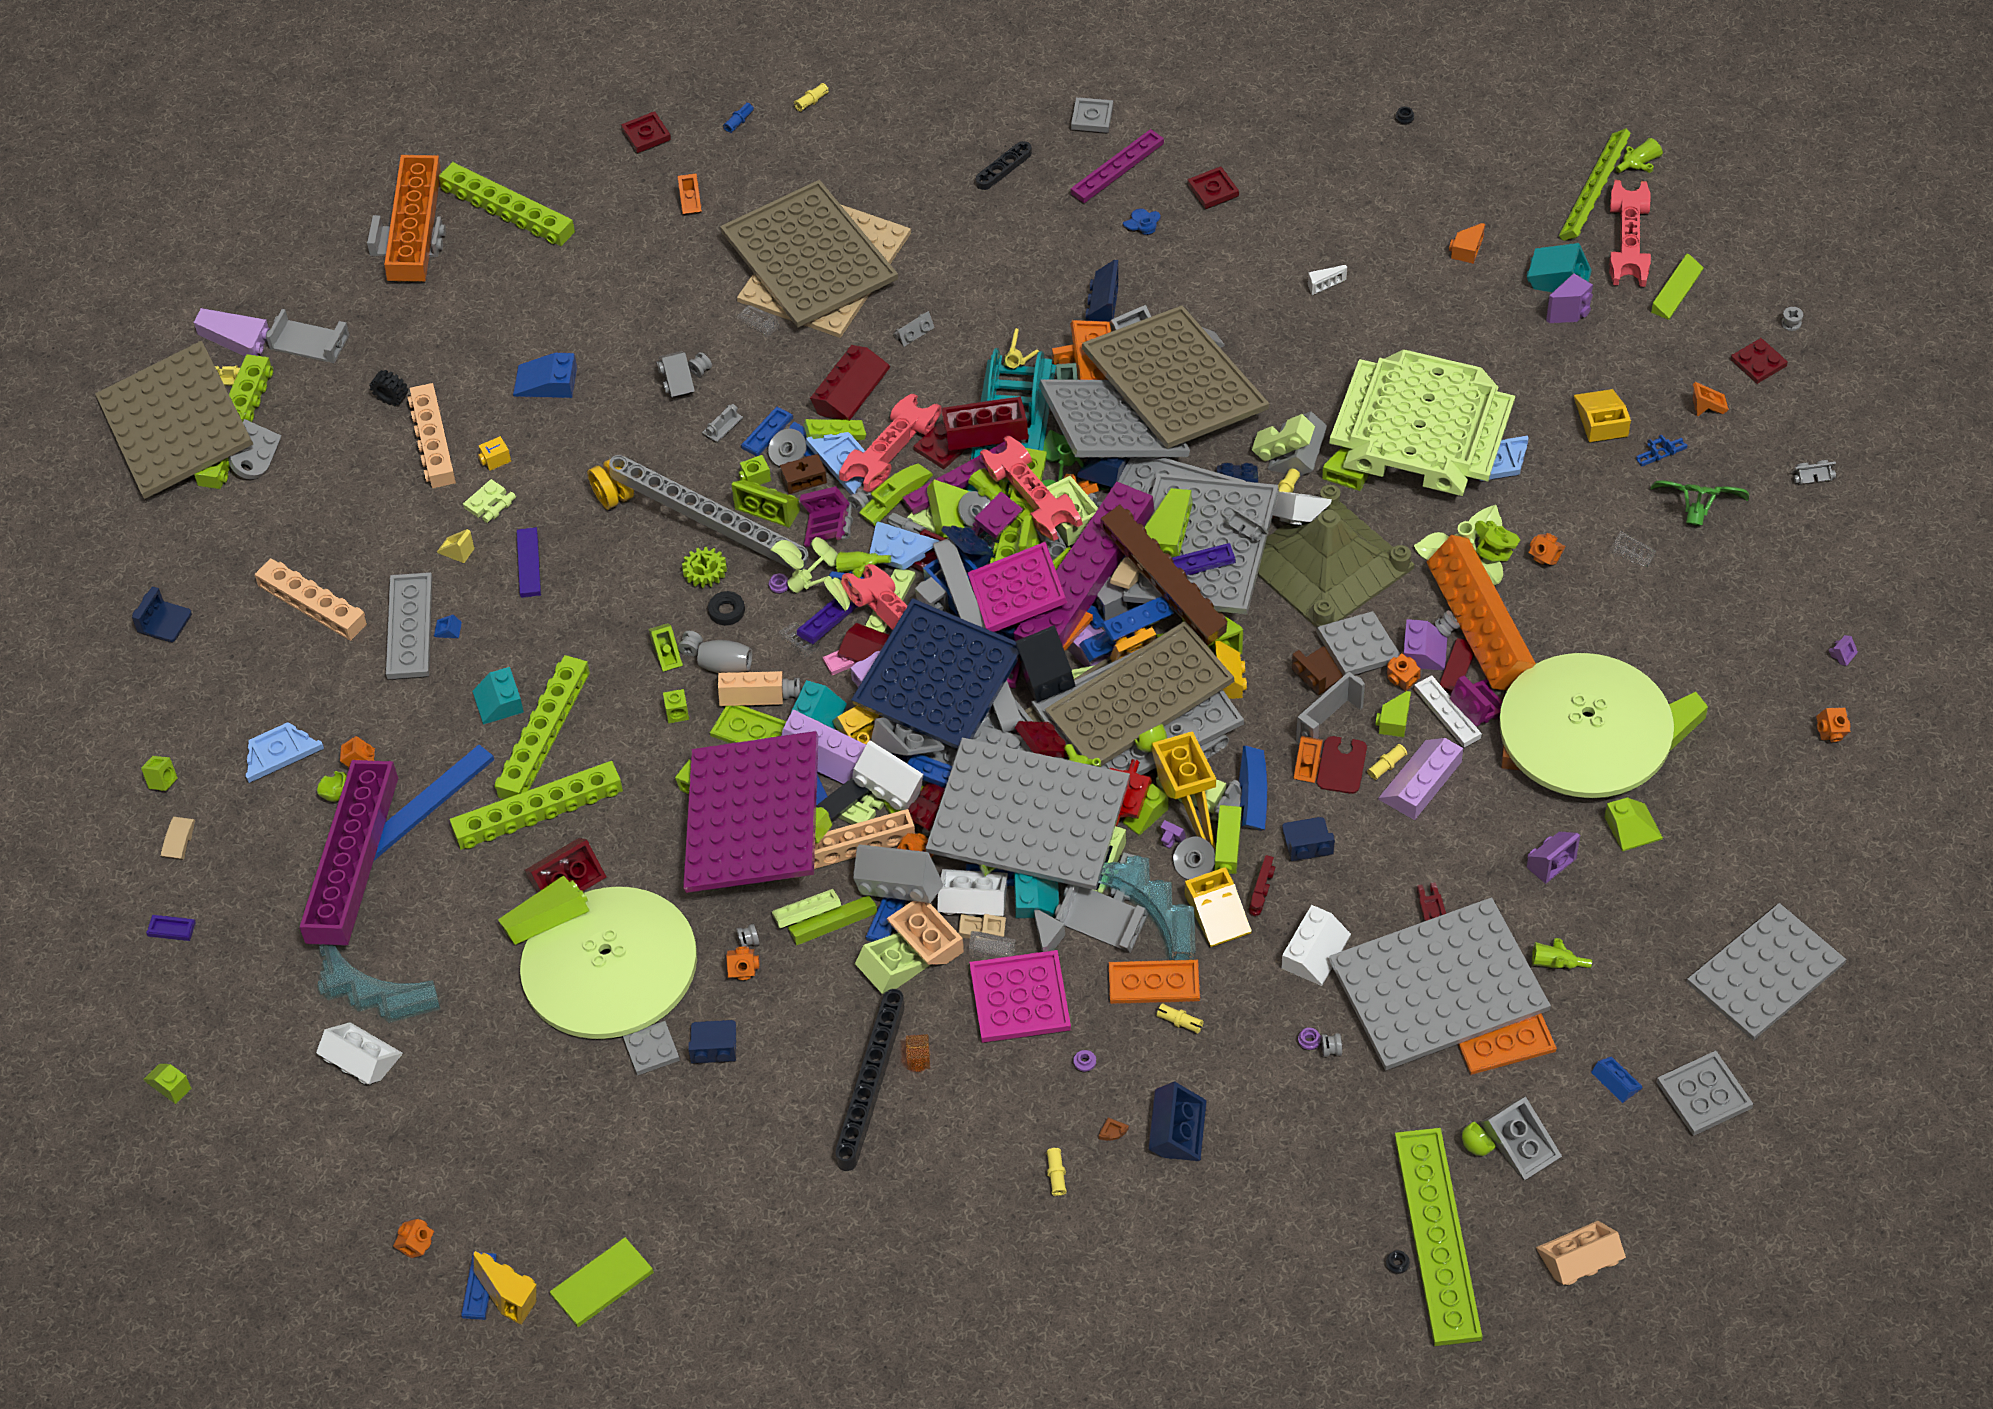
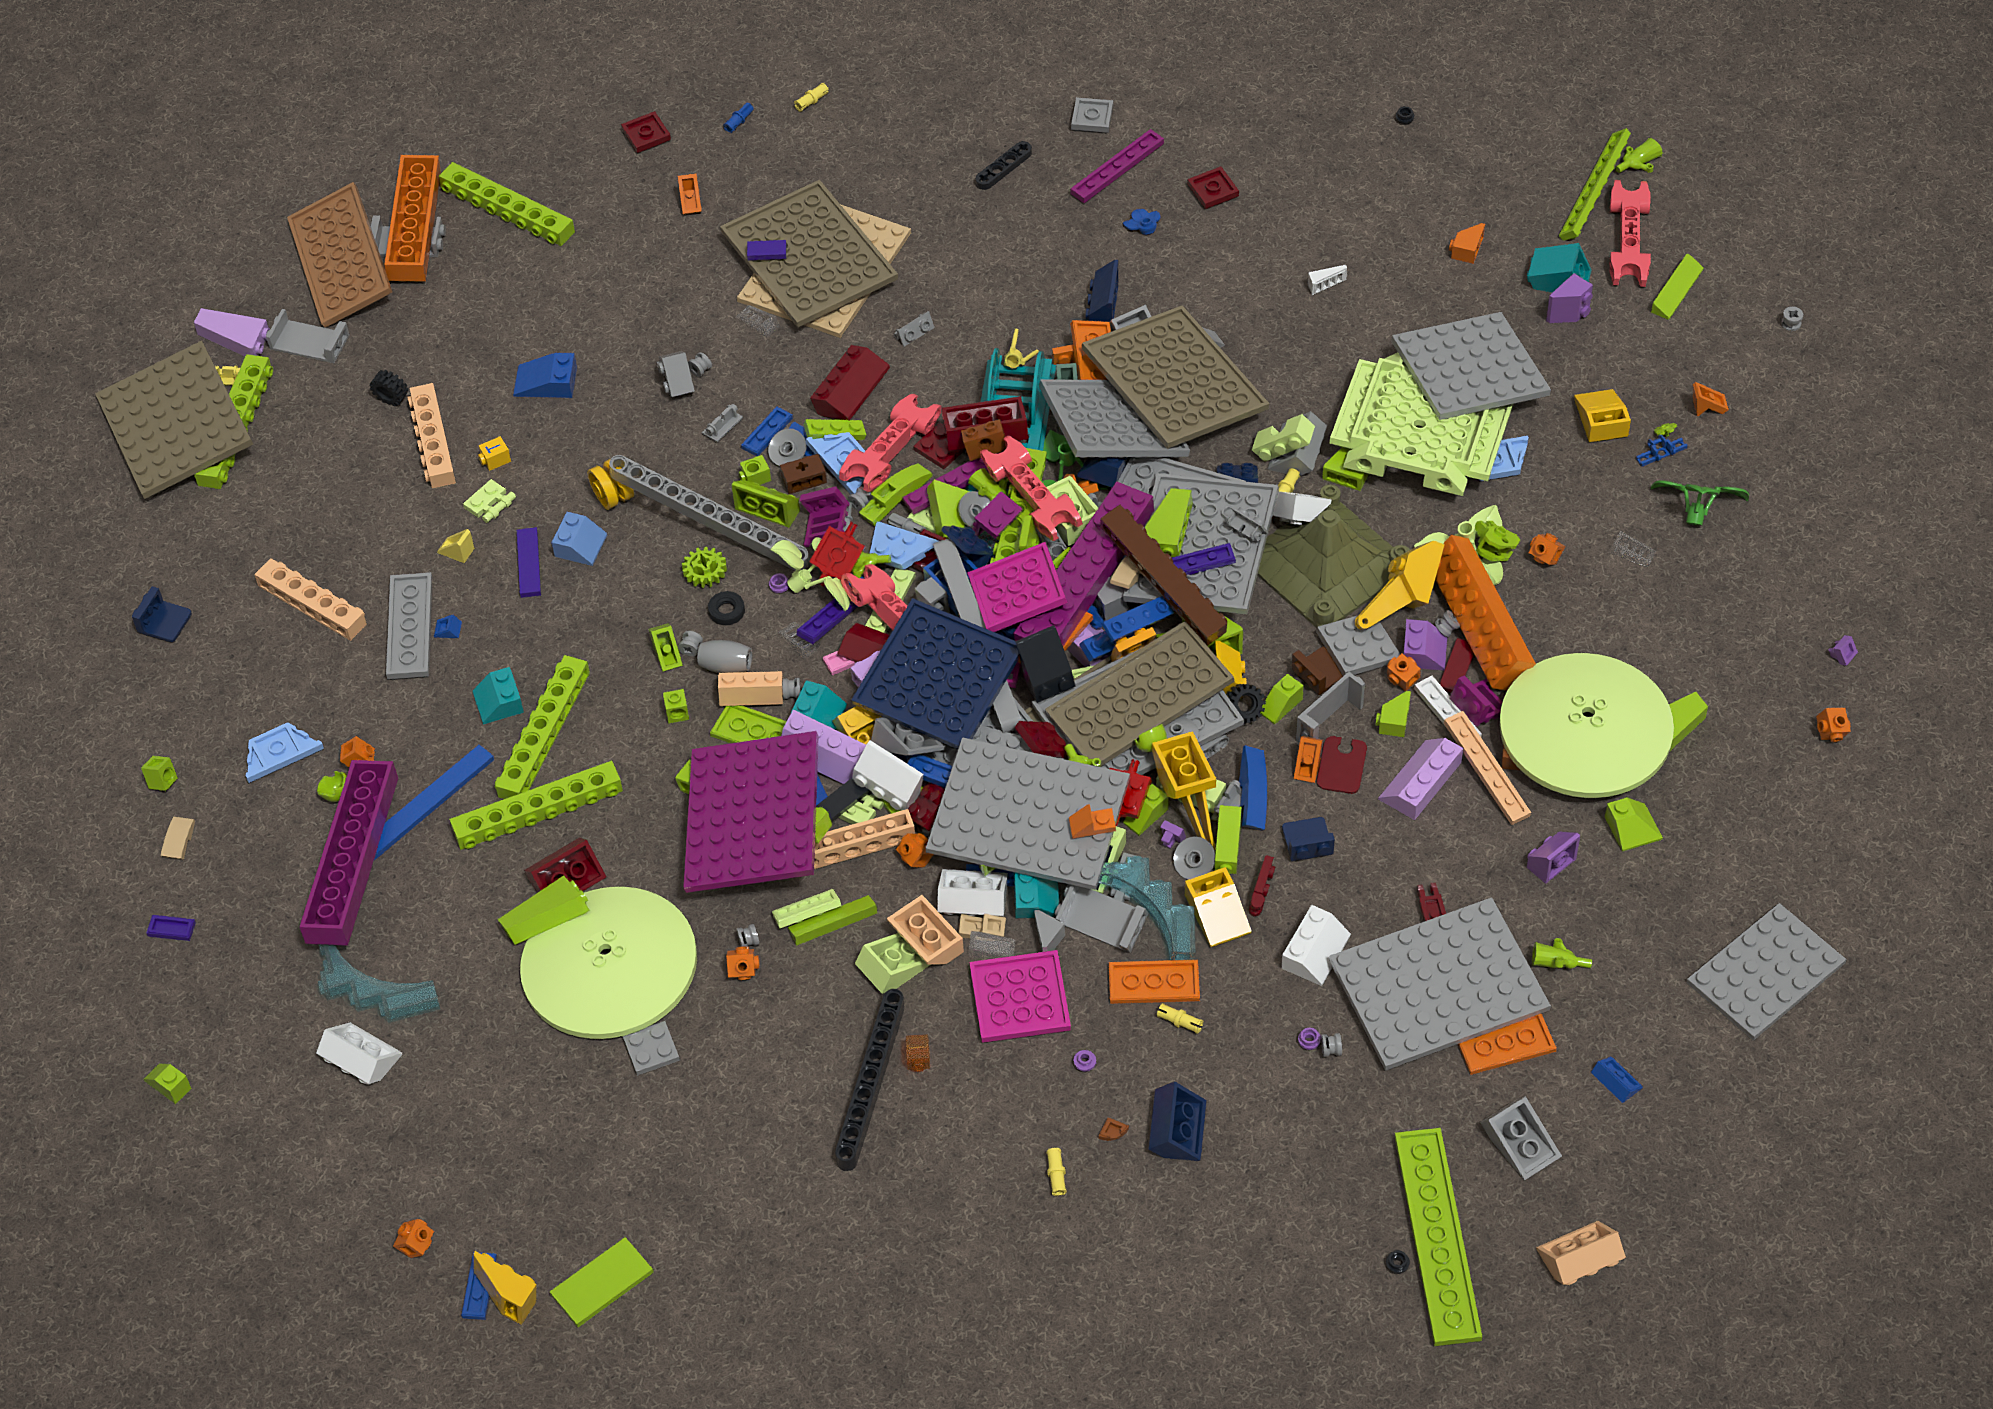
(257, 455): light grey plate -> none
(339, 255): none -> medium nougat plate
(578, 539): none -> medium blue slope
(713, 1041): dark blue bracket -> none
(766, 250): none -> dark purple tile
(837, 552): none -> red plate
(880, 926): blue tile -> none
(896, 873): light grey slope -> none
(982, 437): none -> dark orange brick
(1090, 822): none -> orange slope
(1256, 699): none -> black tyre
(1282, 698): none -> lime slope
(1387, 762): light yellow pin -> none
(1408, 584): none -> yellow slope
(1470, 365): none -> light grey plate
(1477, 1140): lime hair -> none
(1487, 768): none -> light nougat plate
(1665, 429): none -> lime plant
(1704, 1093): light grey plate -> none
(1759, 360): dark red plate -> none
(1805, 472): light grey hinge -> none

